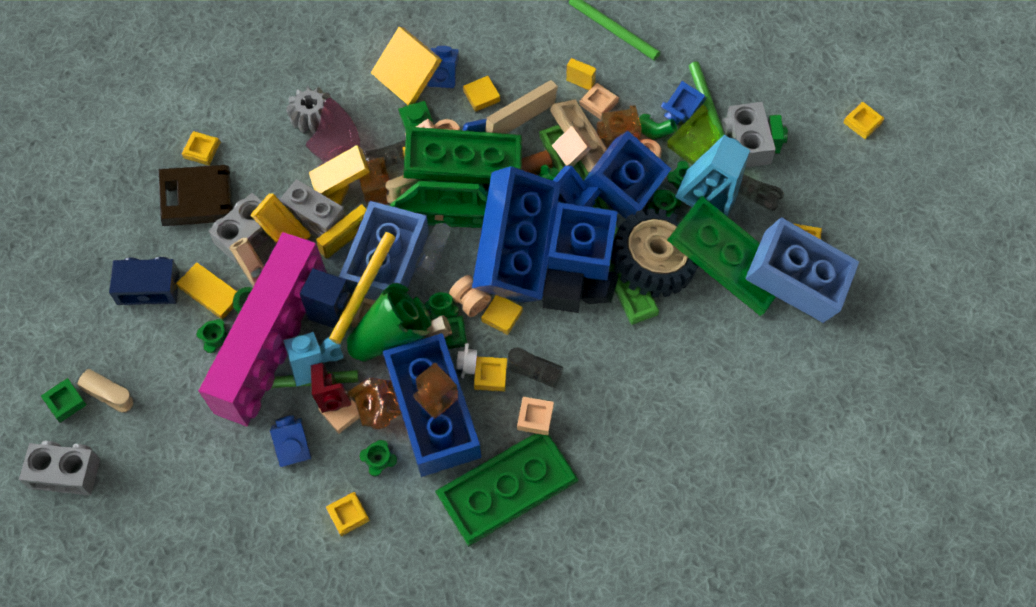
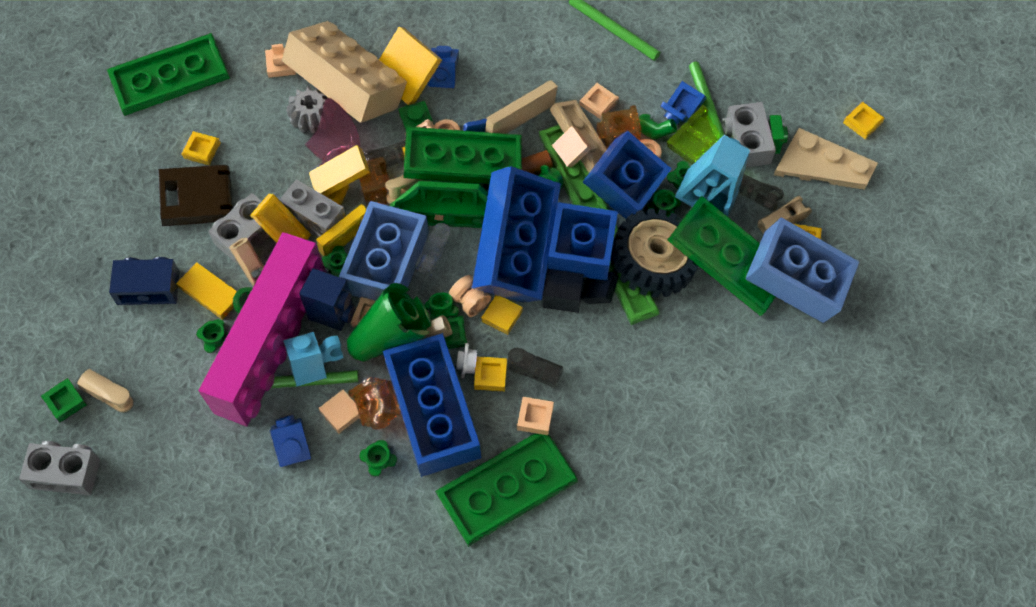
(167, 74): none -> green tile
(274, 62): none -> light nougat tile
(326, 391): dark red bracket -> none
(329, 261): none -> green plate
(344, 71): none -> tan brick
(347, 513): yellow tile -> none
(362, 288): yellow bar -> none
(435, 391): clear orange brick -> none
(481, 93): yellow tile -> none
(574, 189): blue bracket -> none
(581, 74): yellow tile -> none
(795, 204): none -> tan bar
(825, 161): none -> tan wing

